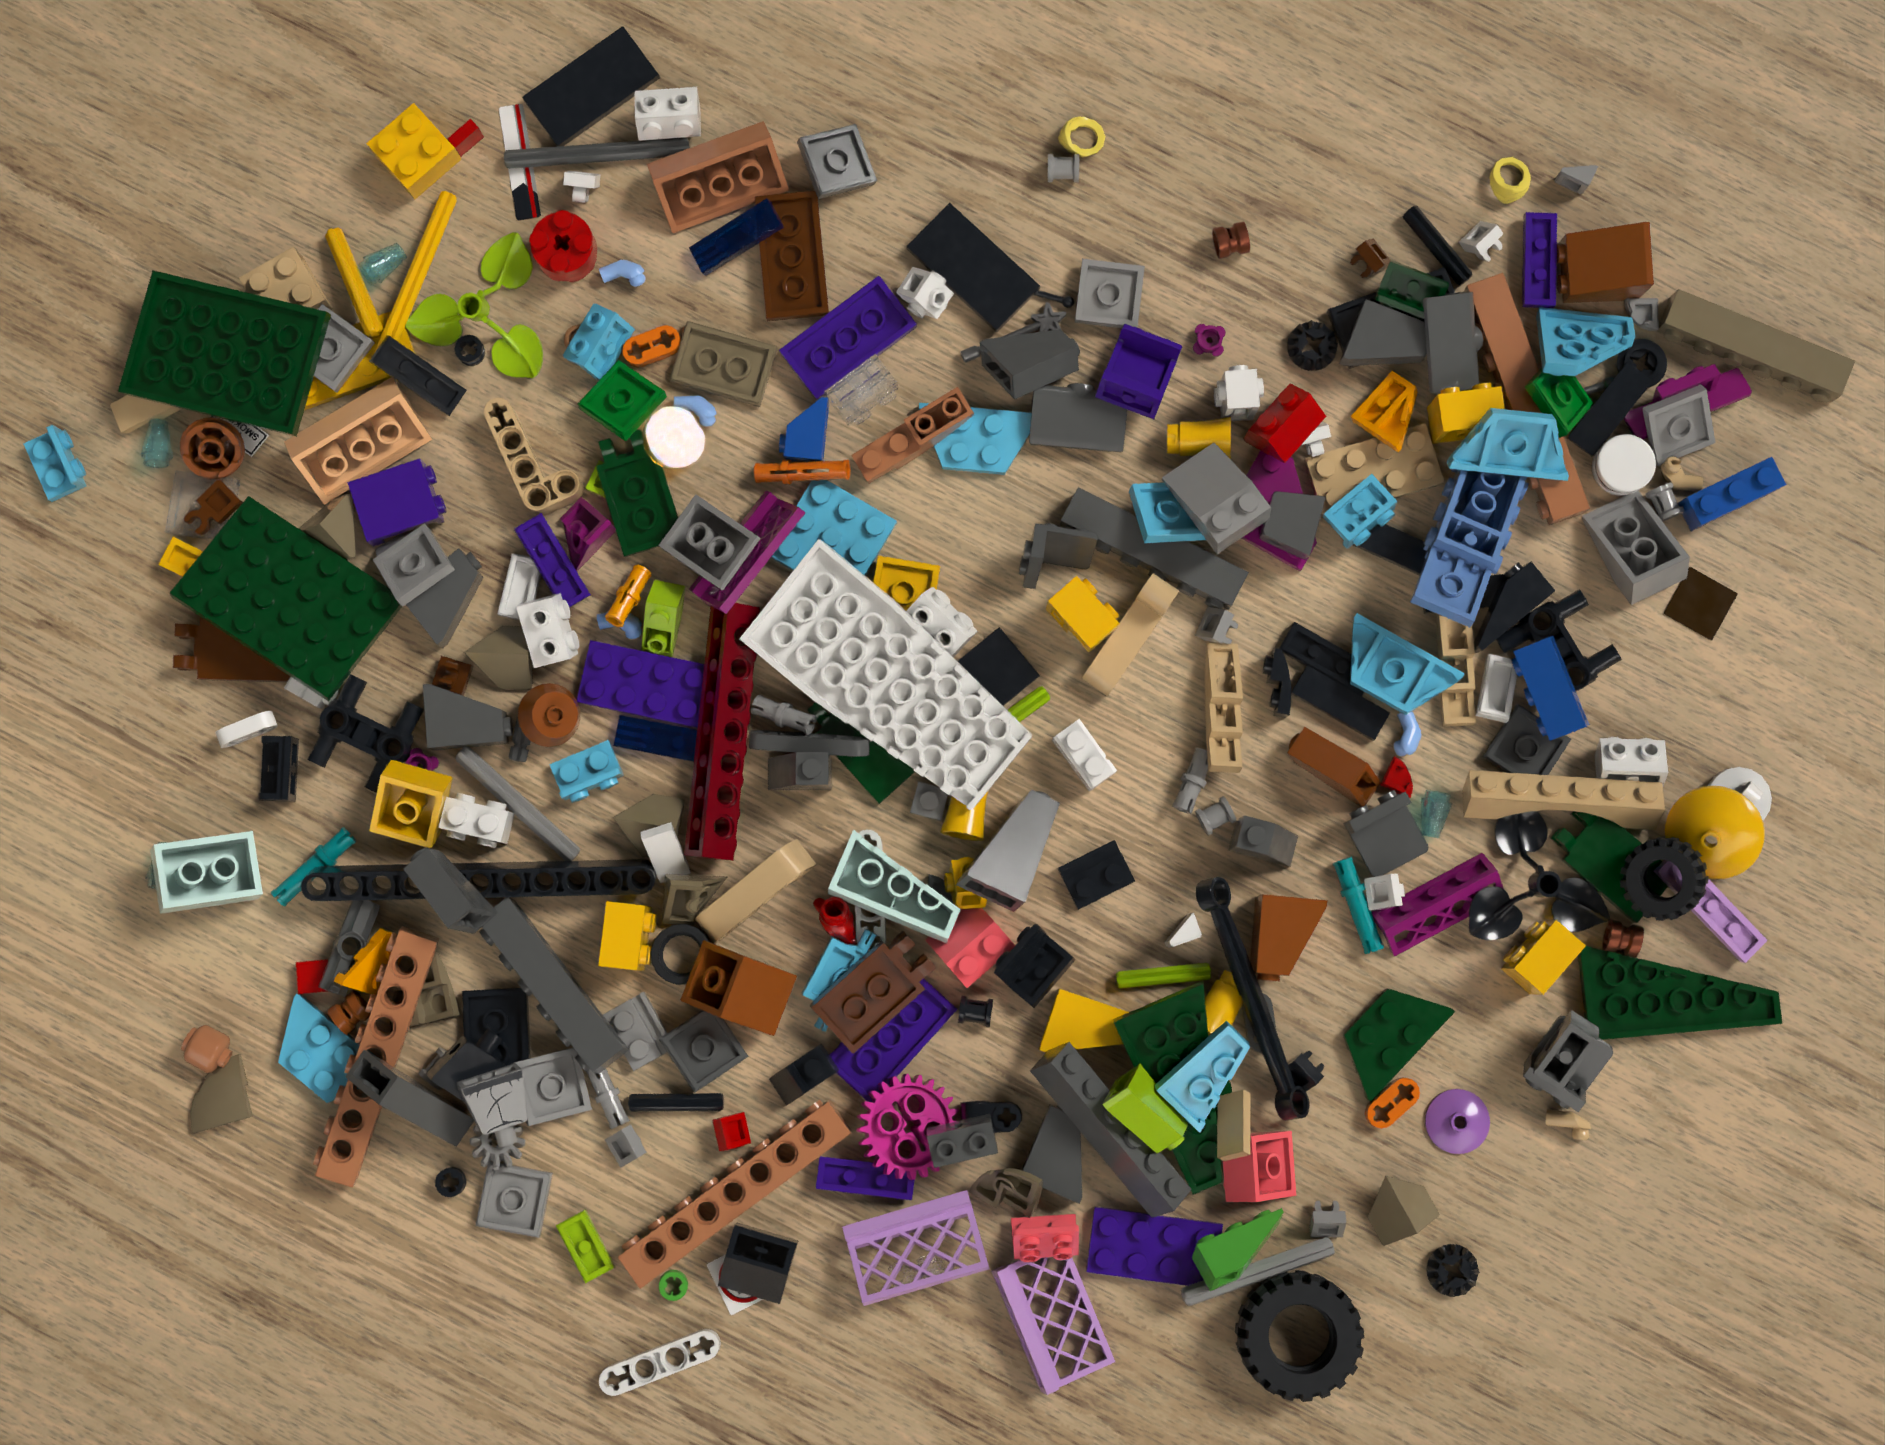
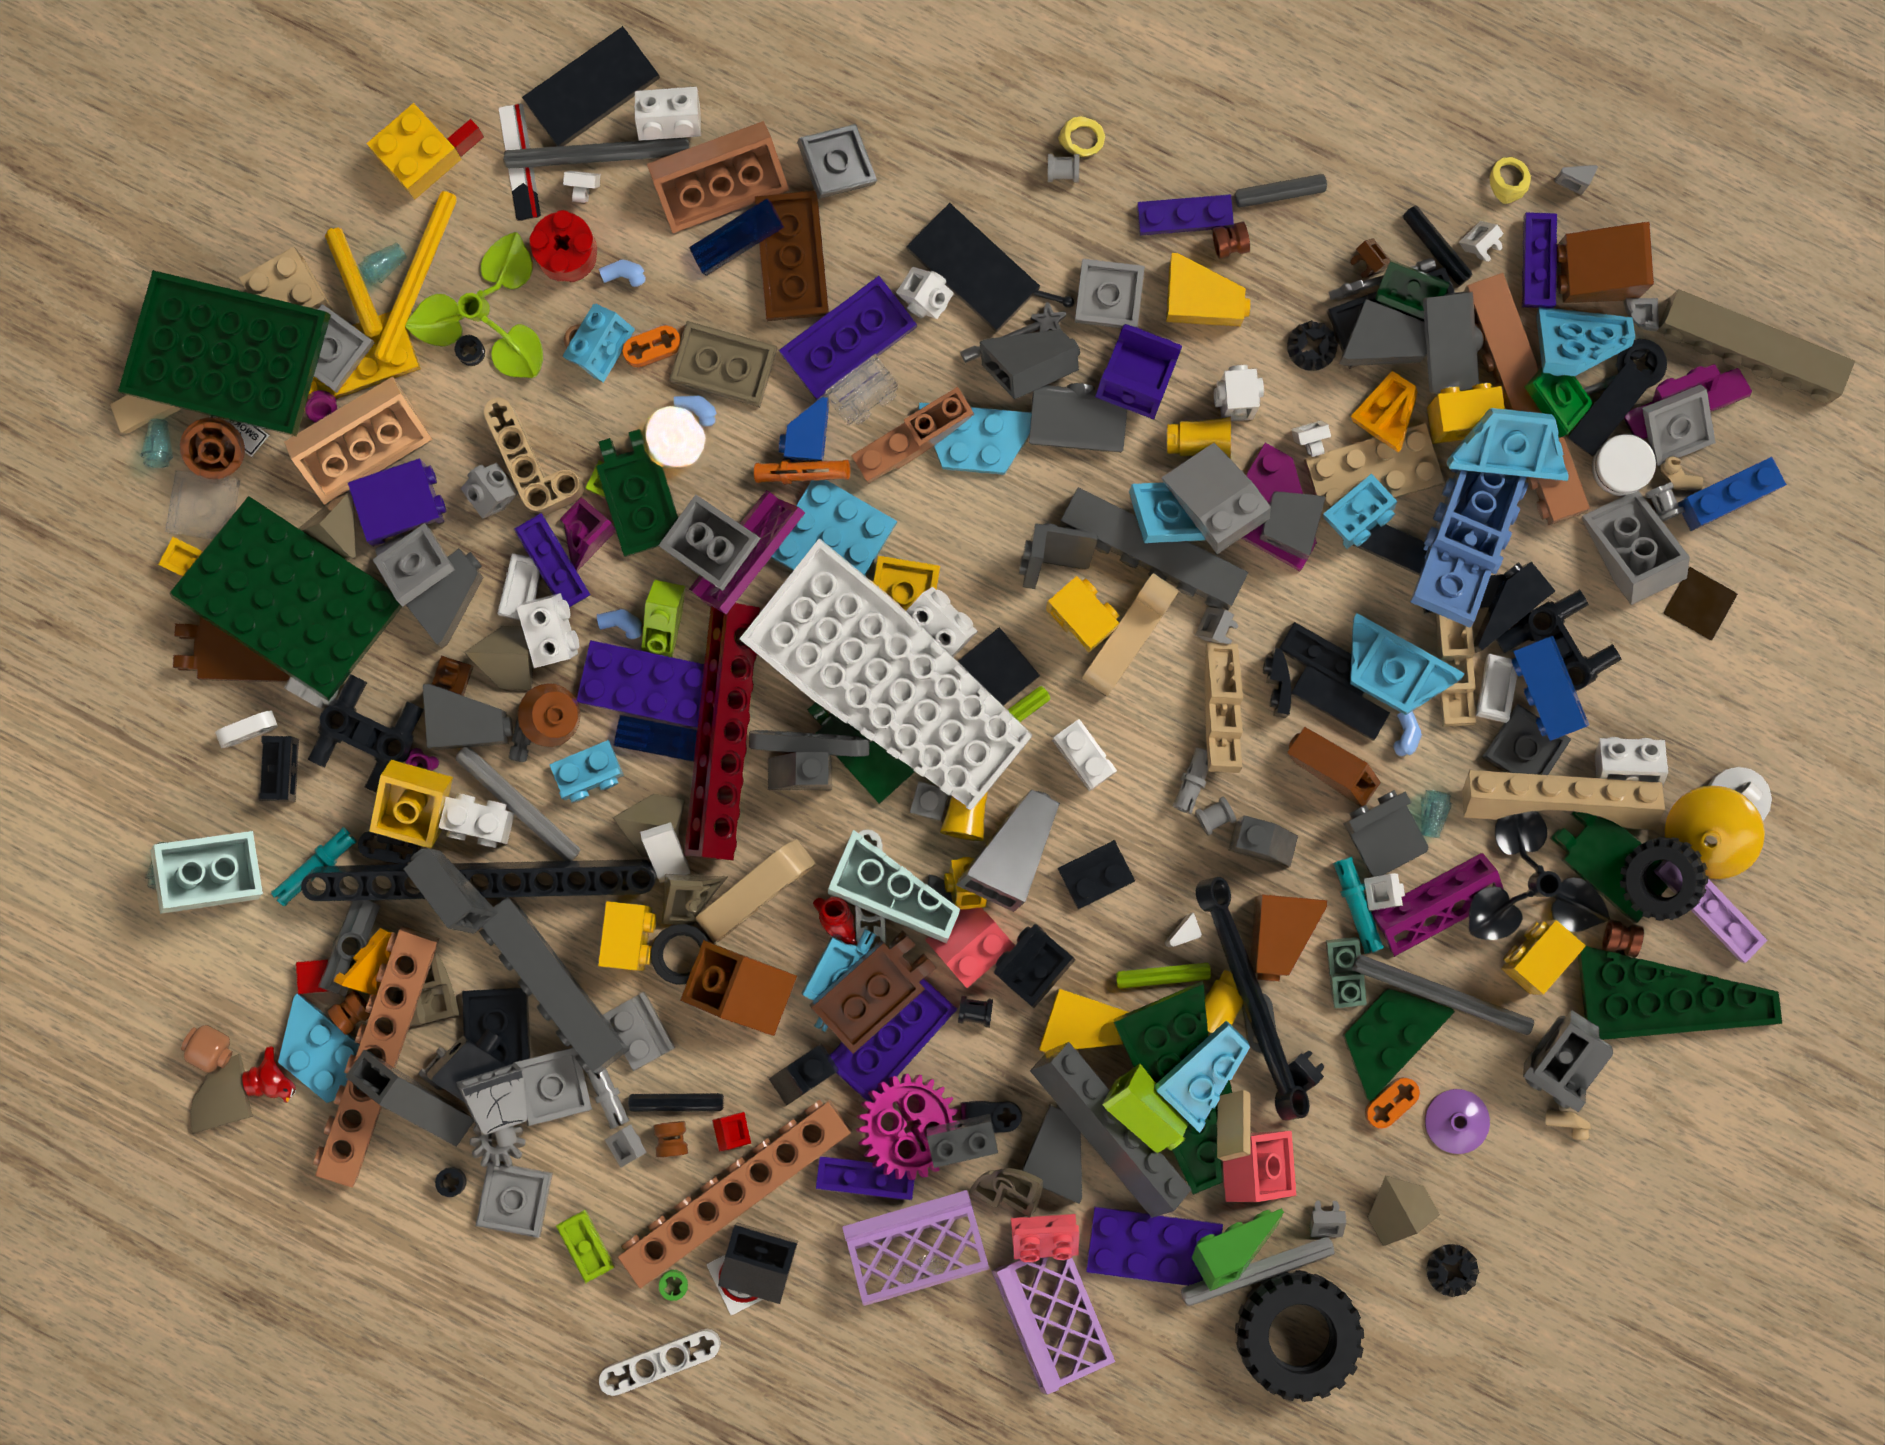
(55, 463): medium azure bracket -> none
(217, 503): reddish brown plate -> none
(268, 1079): none -> red animal
(320, 405): none -> magenta tile
(385, 855): none -> black beam
(418, 375): black tile -> none
(489, 490): none -> light grey brick
(622, 400): green tile -> none
(628, 595): light orange pin -> none
(672, 1146): none -> dark orange wheel
(703, 1049): dark grey tile -> none
(783, 714): light grey pin -> none
(1184, 214): none -> dark purple plate
(1203, 296): none -> yellow slope
(1204, 332): magenta plate -> none
(1281, 190): none -> dark grey axle
(1285, 423): red slope -> none
(1345, 983): none -> sand green slope
(1354, 288): none -> flat silver piece
(1397, 777): red tile -> none
(1443, 994): none -> dark grey axle

